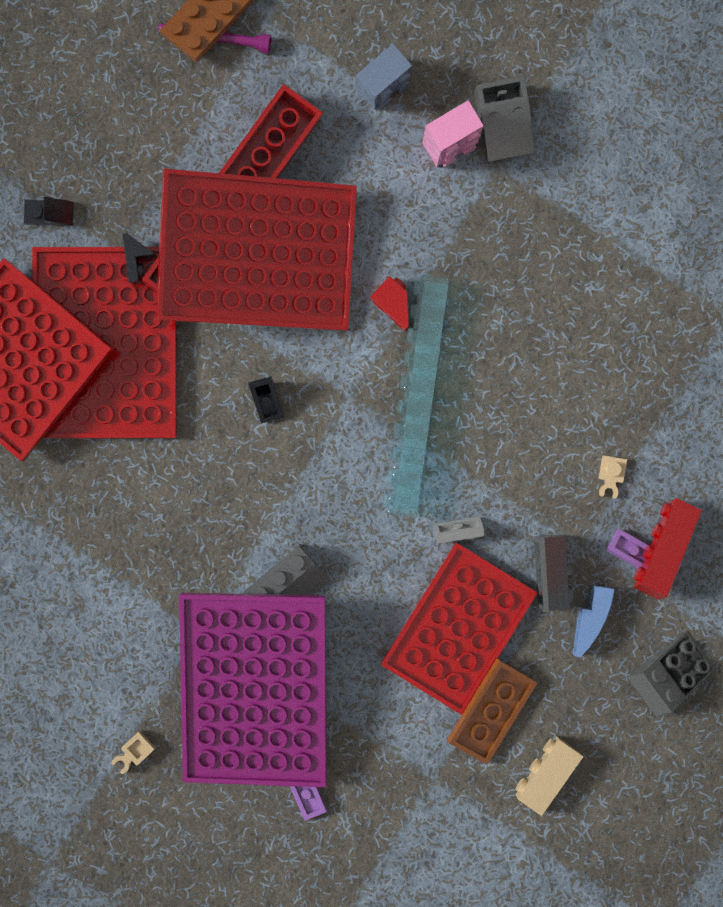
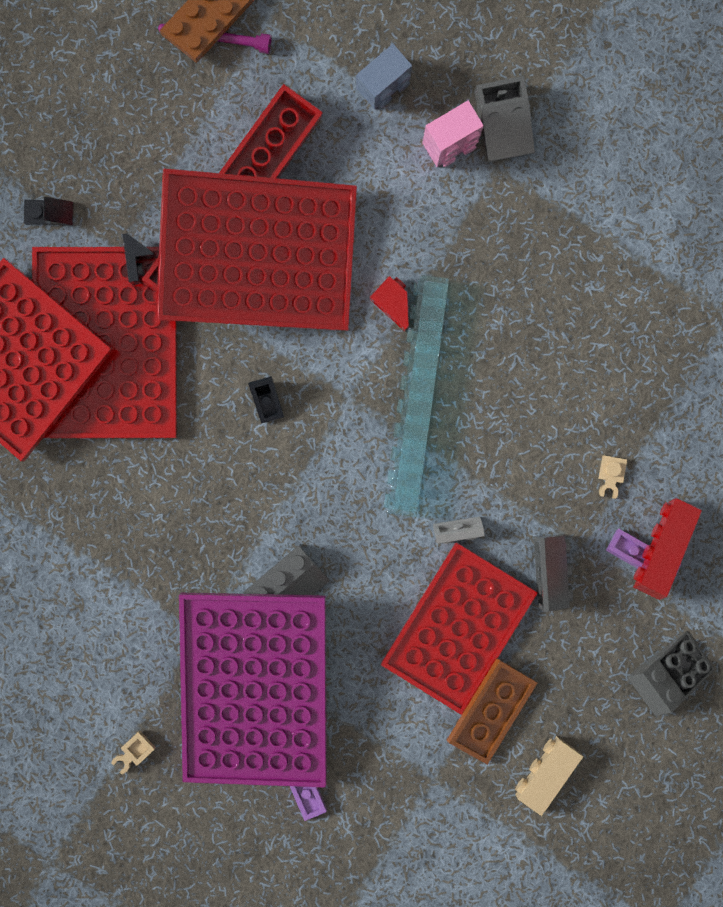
(592, 619): medium blue slope -> none

